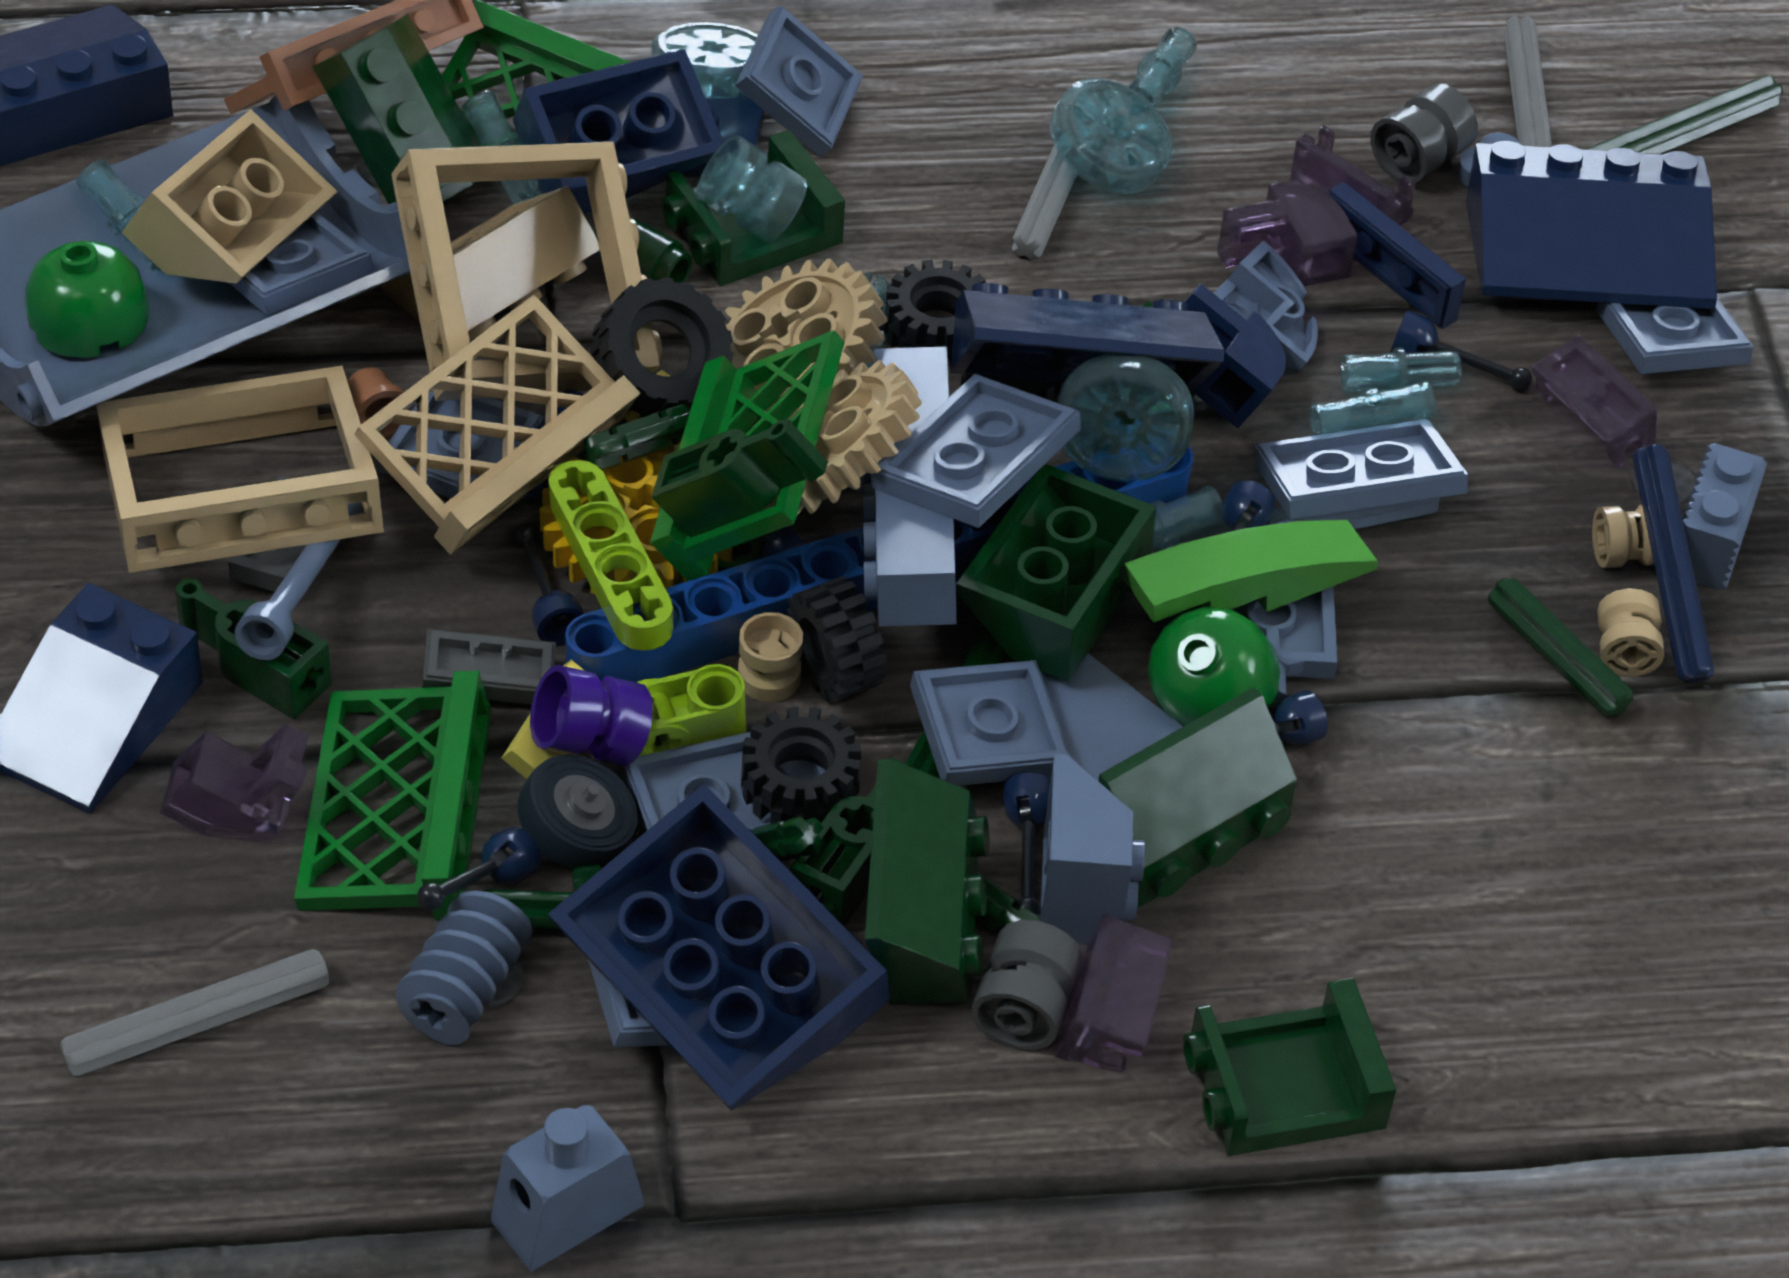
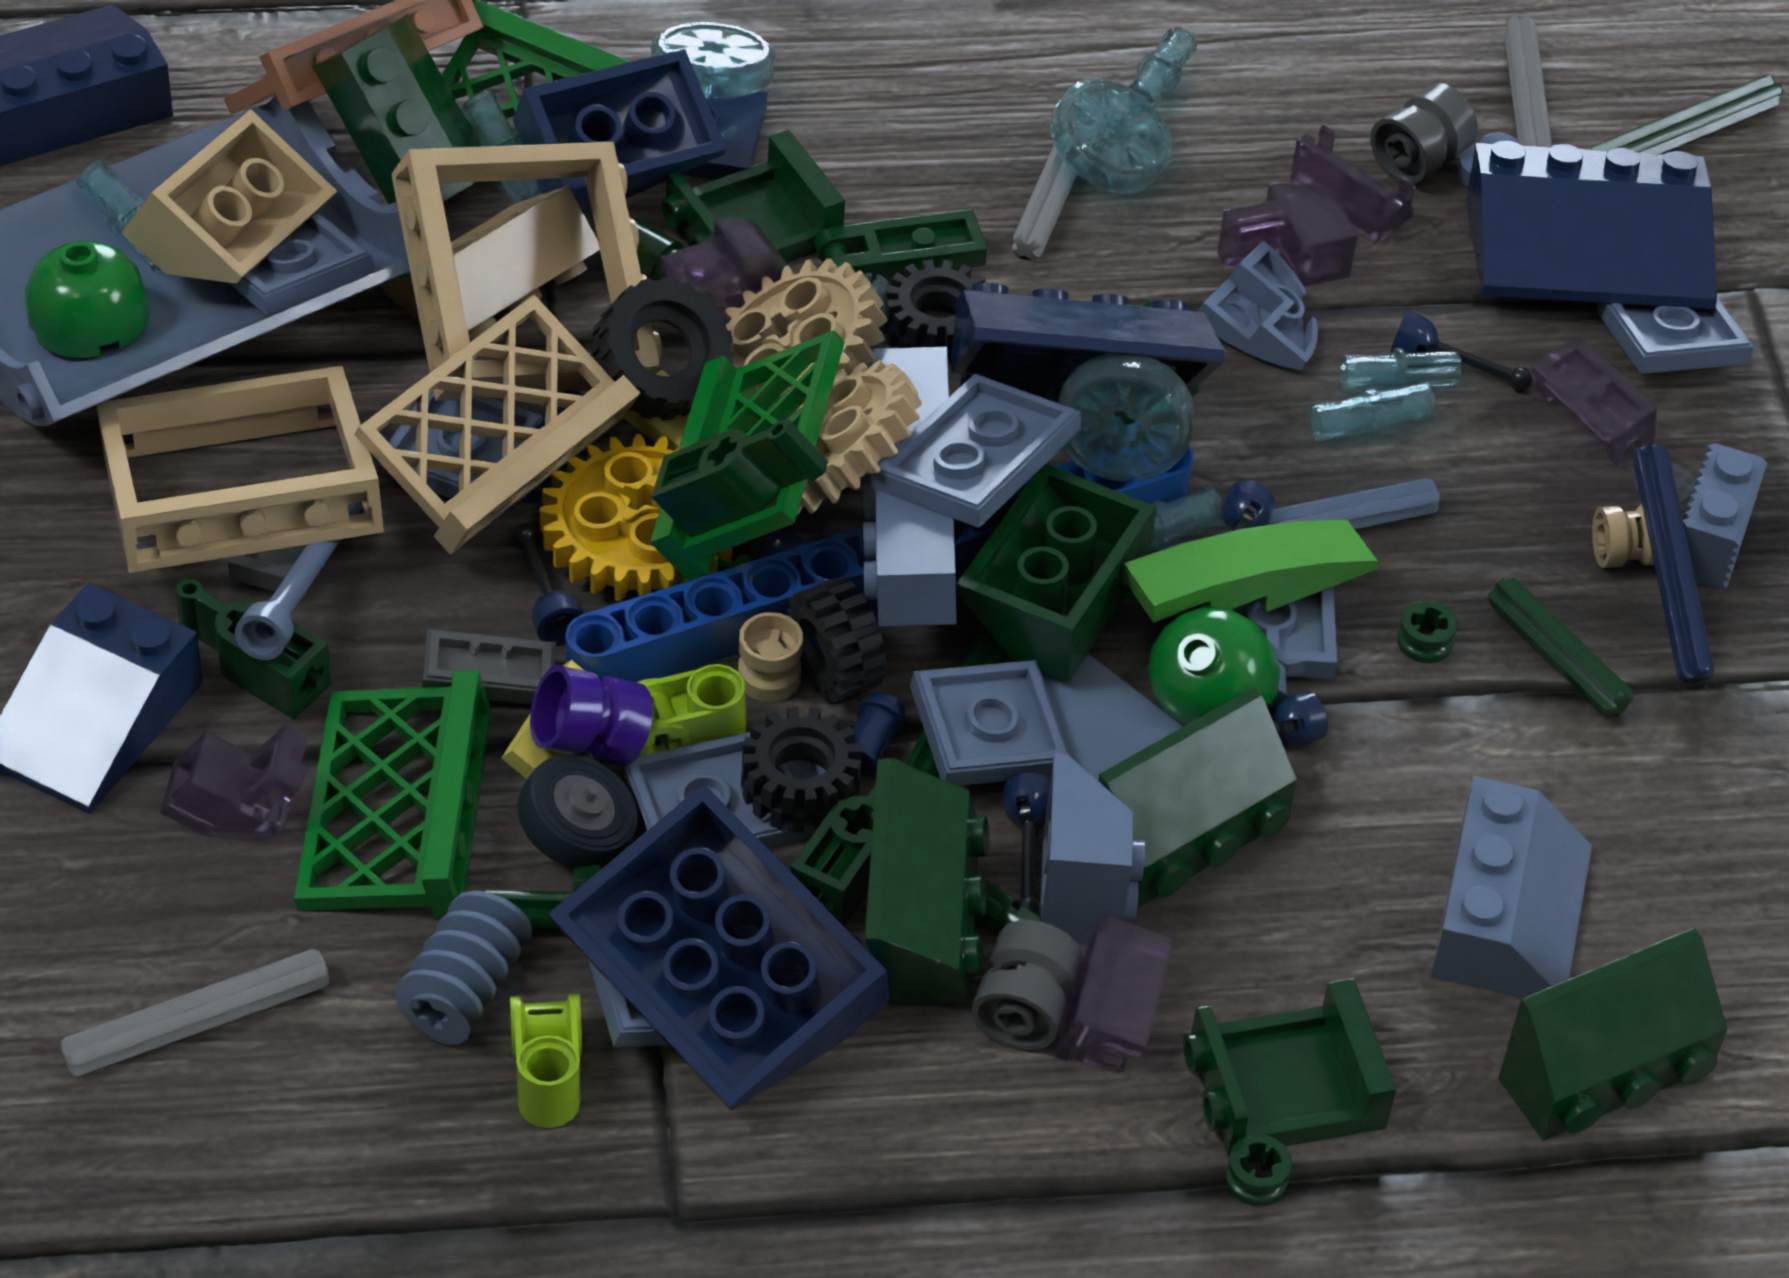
(371, 393): nougat piece -> none
(494, 862): hinge -> none
(547, 1058): none -> lime piece
(563, 1186): sand blue torso -> none
(615, 552): lime beam -> none
(636, 438): dark green axle -> none
(727, 263): none -> clear purple brick
(758, 193): clear light blue wheel -> none
(791, 838): dark green axle -> none
(799, 80): sand blue plate -> none
(878, 721): none -> dark blue pin
(896, 243): none -> dark green plate
(1250, 1188): none -> dark green bush
(1251, 358): dark blue brick -> none
(1360, 469): sand blue tile -> none
(1401, 259): dark blue tile -> none
(1426, 647): none -> dark green bush
(1512, 893): none -> sand blue slope
(1614, 1036): none -> dark green slope
(1629, 642): tan wheel -> none

